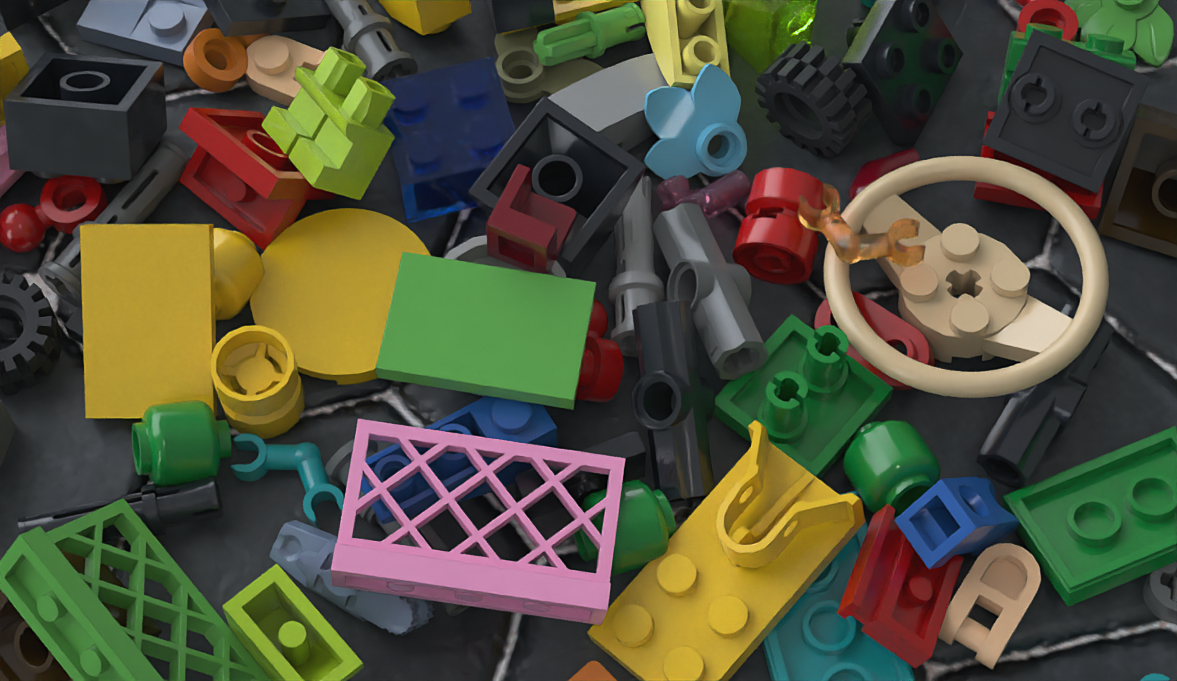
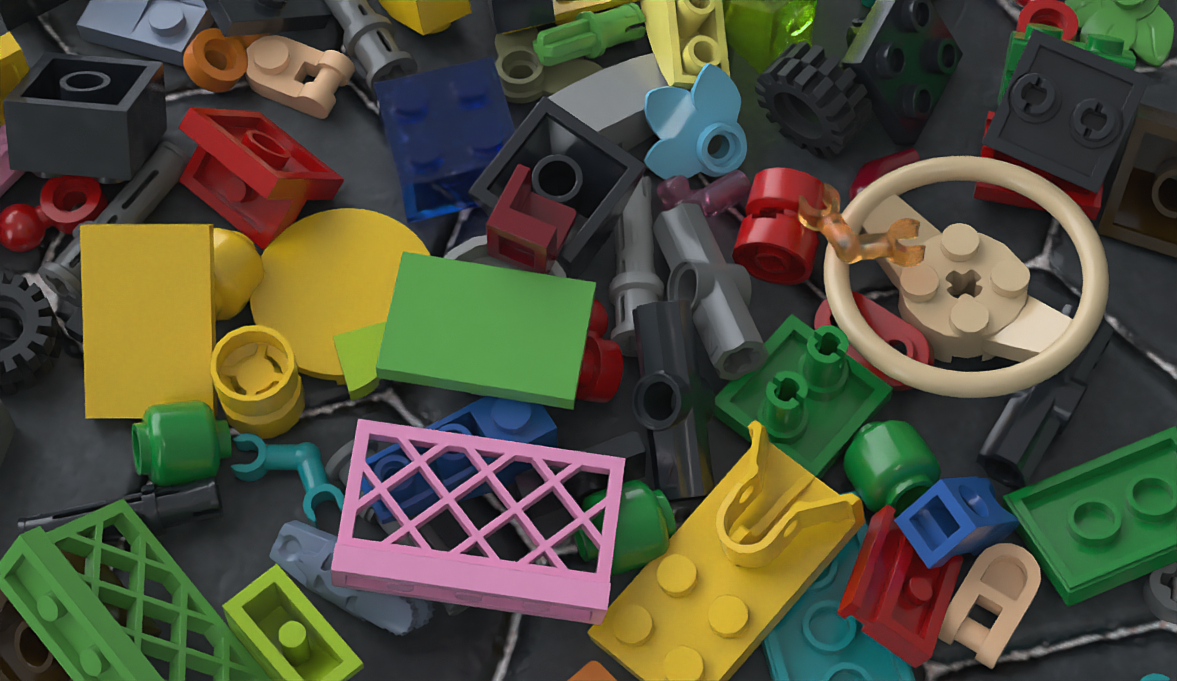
(335, 125): lime hips -> none
(358, 358): none -> lime tile

